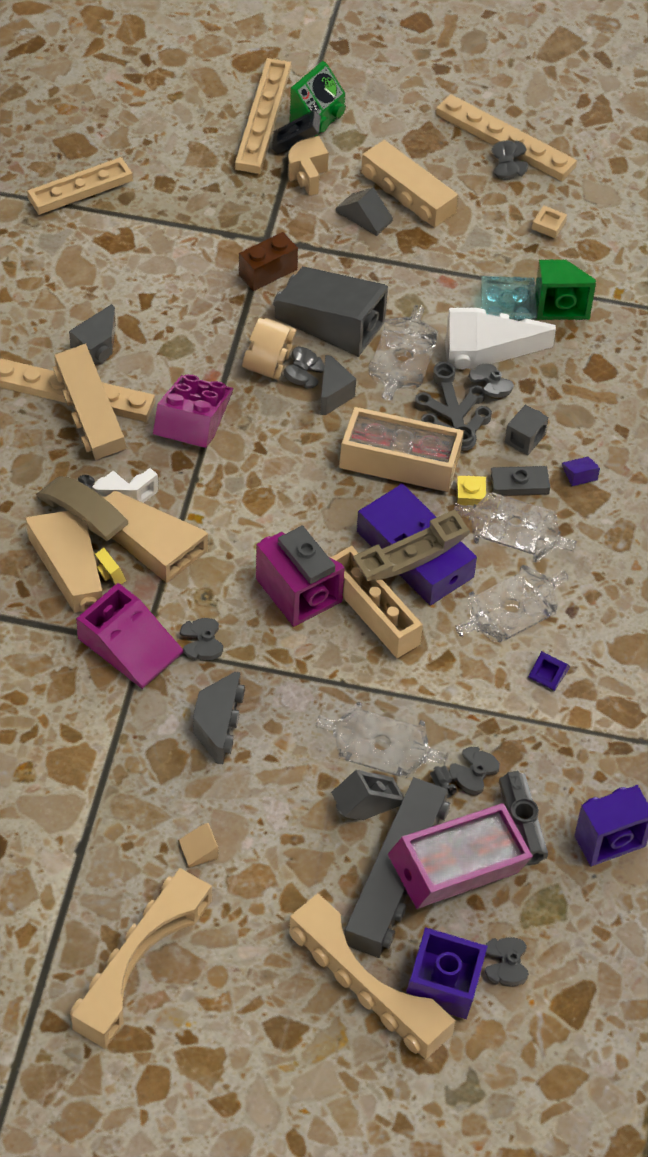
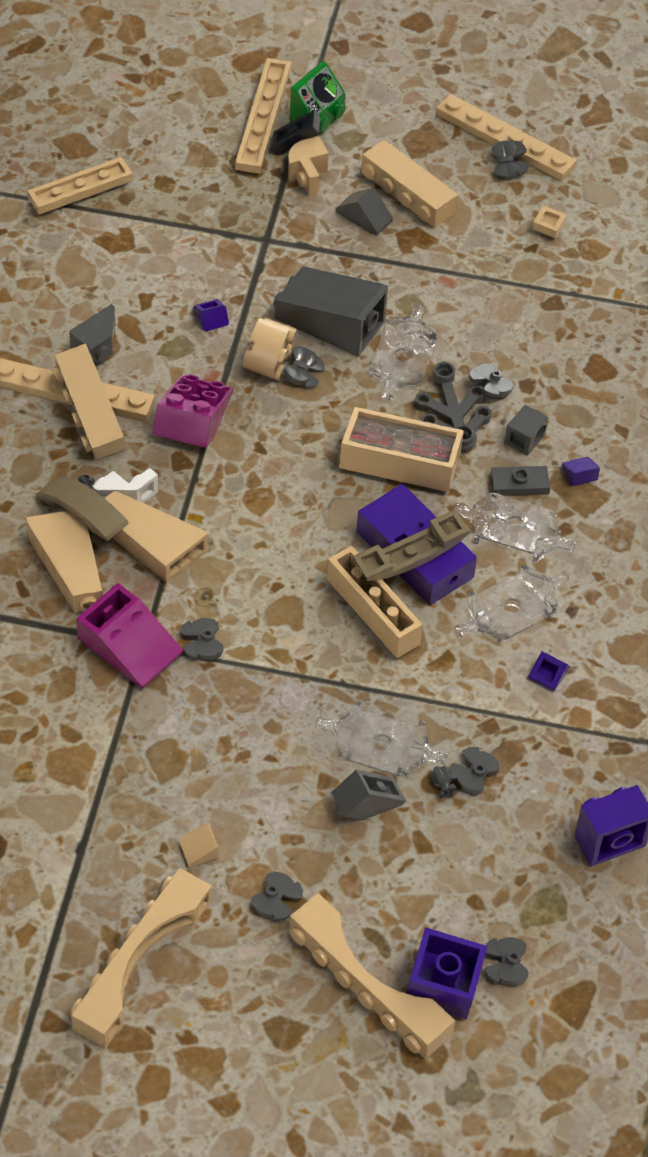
(108, 567): light yellow plate -> none
(211, 314): none -> dark purple slope
(217, 714): dark grey slope -> none
(268, 261): reddish brown brick -> none
(269, 902): none -> dark grey piece
(290, 589): magenta slope -> none
(306, 554): dark grey plate -> none
(337, 386): dark grey slope -> none
(384, 892): dark grey brick -> none
(459, 855): brick -> none
(470, 489): light yellow plate -> none
(487, 339): white wedge -> none
(509, 296): clear light blue plate -> none
(520, 803): dark grey piece -> none
(563, 291): green slope -> none

